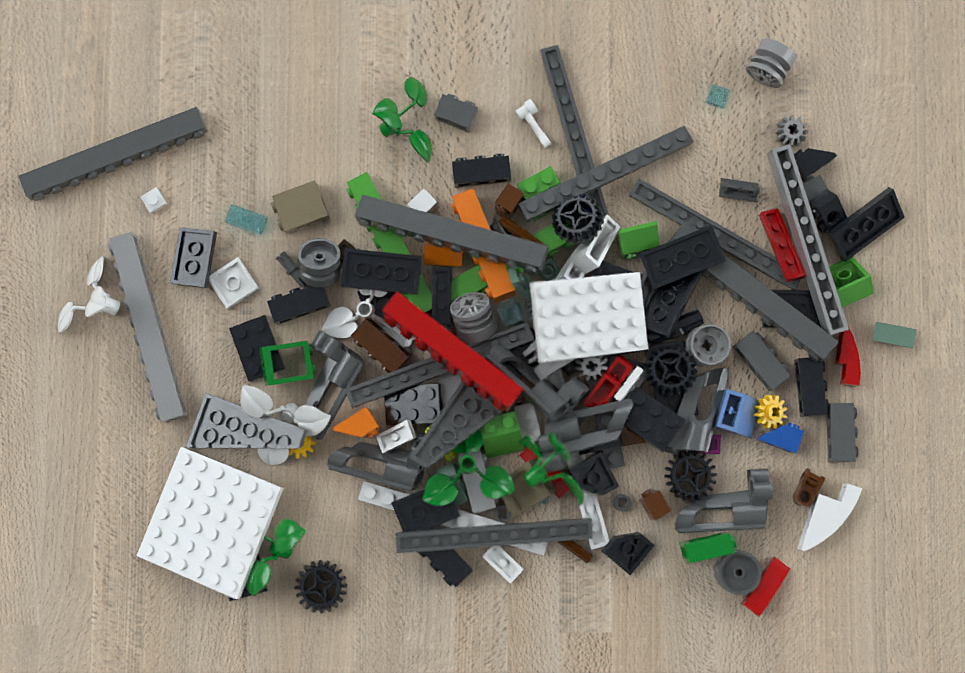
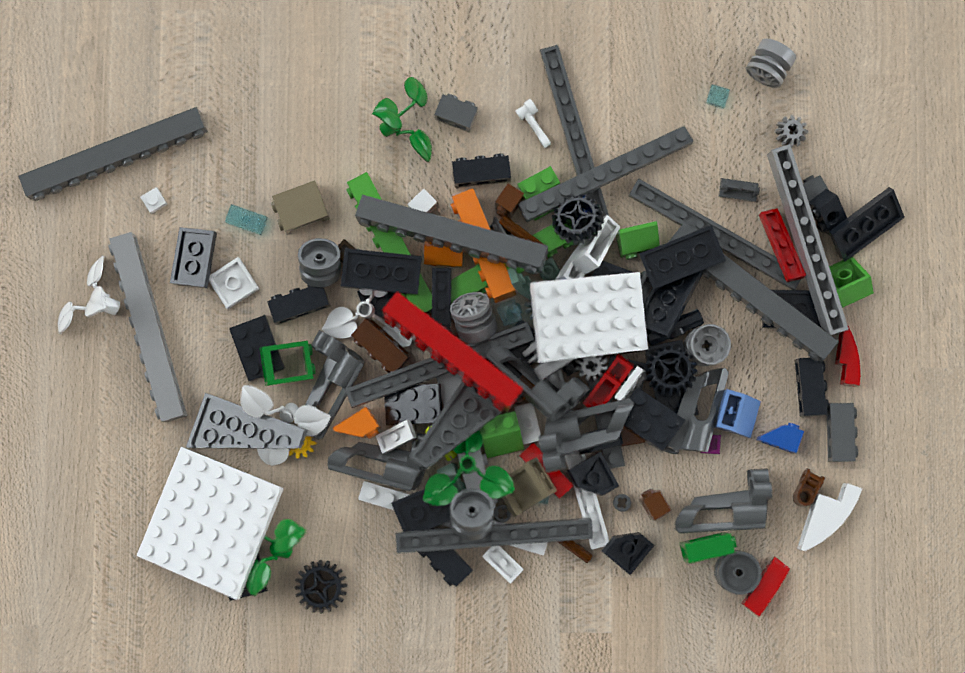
(291, 268): dark grey pin -> none
(471, 514): none -> dark grey wheel
(537, 473): green plant -> none
(693, 483): black gear -> none
(762, 360): dark grey brick -> none
(770, 411): yellow gear -> none
(812, 160): black slope -> none
(894, 335): sand green slope -> none

